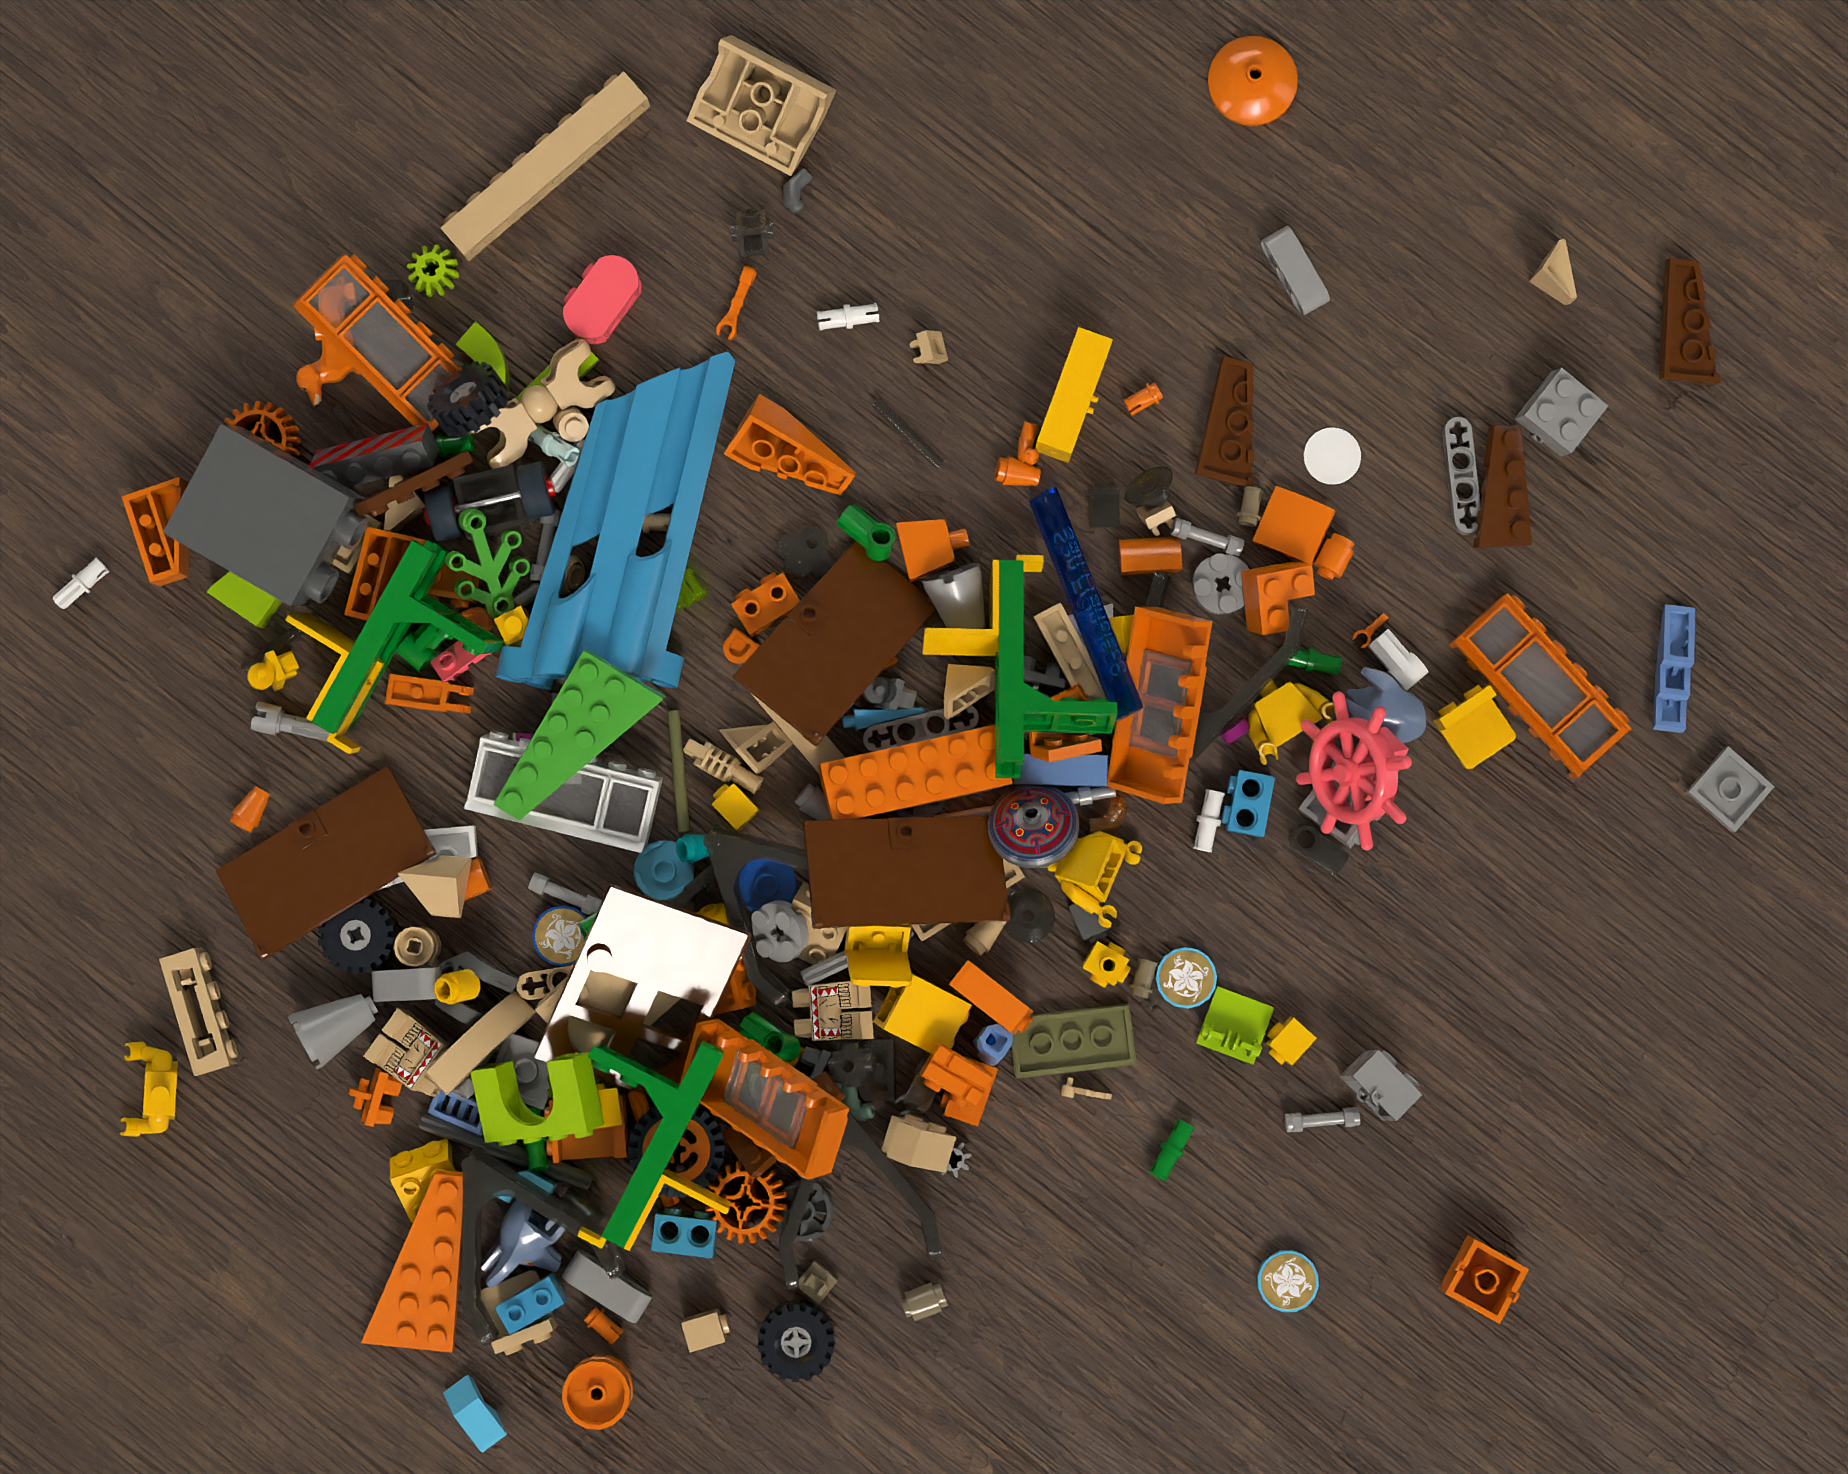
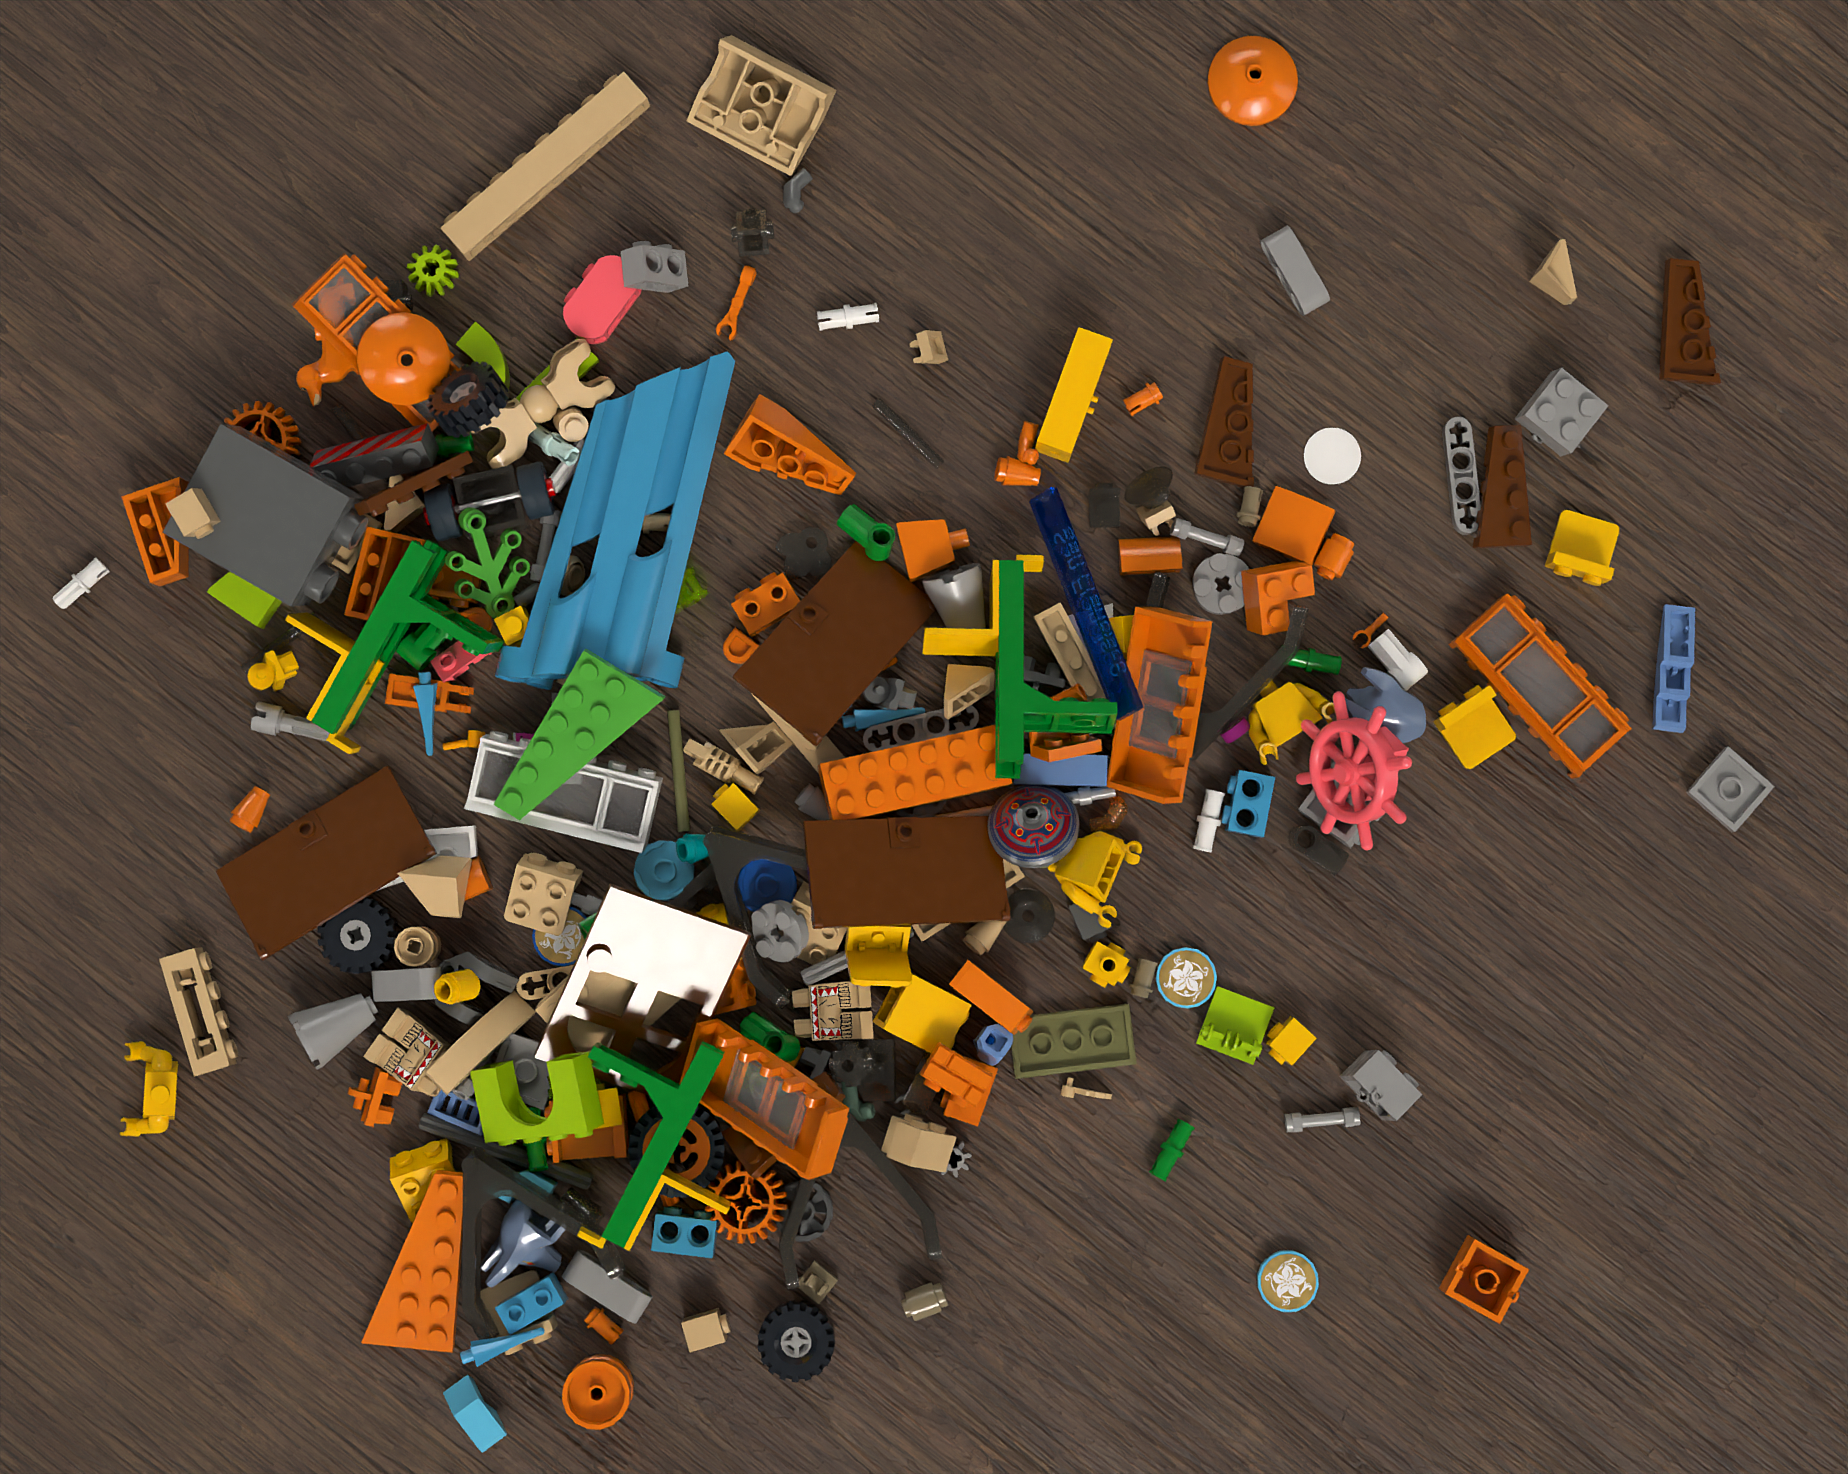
(193, 513): none -> tan brick
(381, 354): none -> orange dish
(426, 698): none -> dark azure piece
(472, 741): none -> light orange hand
(486, 1349): none -> dark azure piece
(542, 893): none -> tan bracket
(654, 267): none -> light grey brick
(1583, 548): none -> yellow bracket

